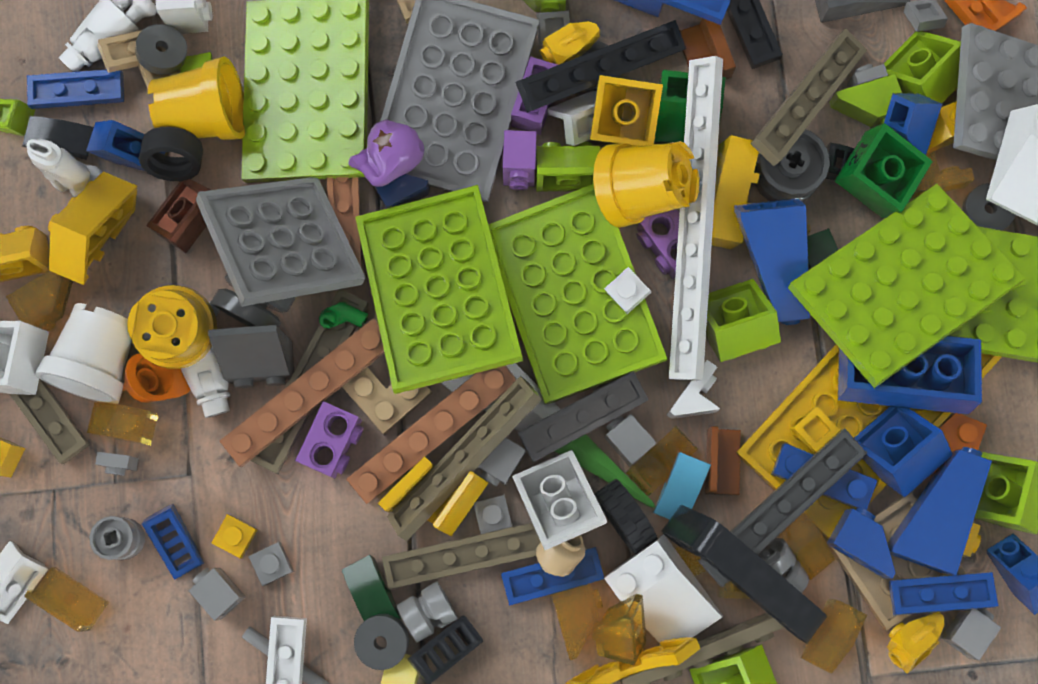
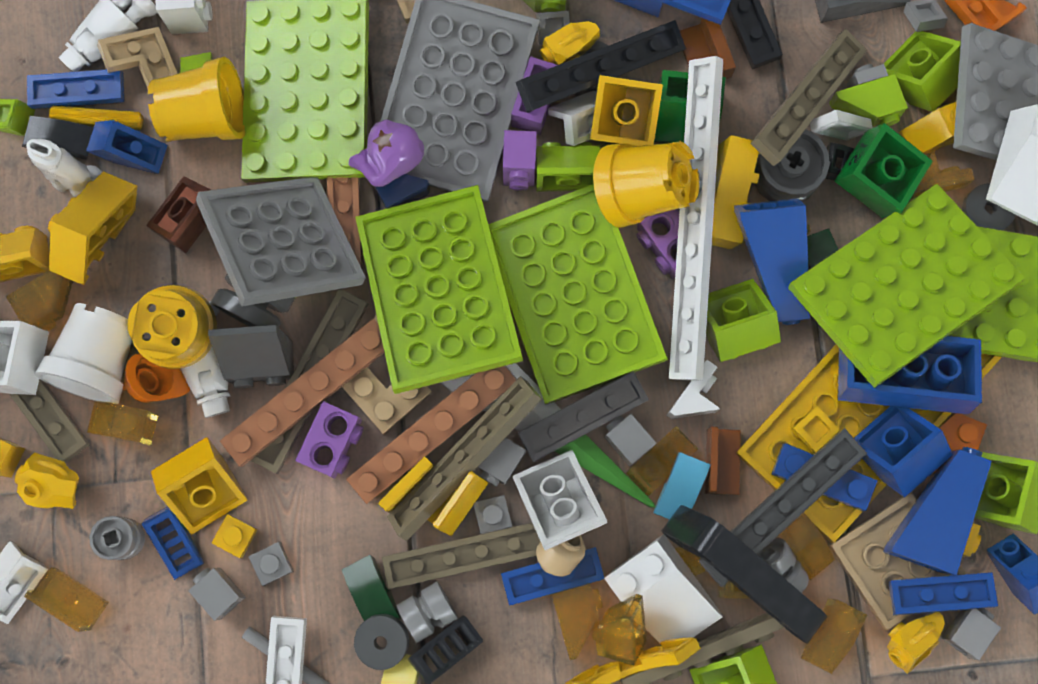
(46, 482): none -> yellow hand
(89, 116): none -> yellow axle
(116, 463): light grey plate -> none
(161, 36): dark grey piece -> none
(171, 140): black tyre -> none
(198, 486): none -> yellow slope
(341, 313): green arm -> none
(626, 516): black tyre -> none
(627, 290): white plate -> none
(841, 125): none -> white tile
(863, 541): blue slope -> none
(913, 118): blue slope -> none

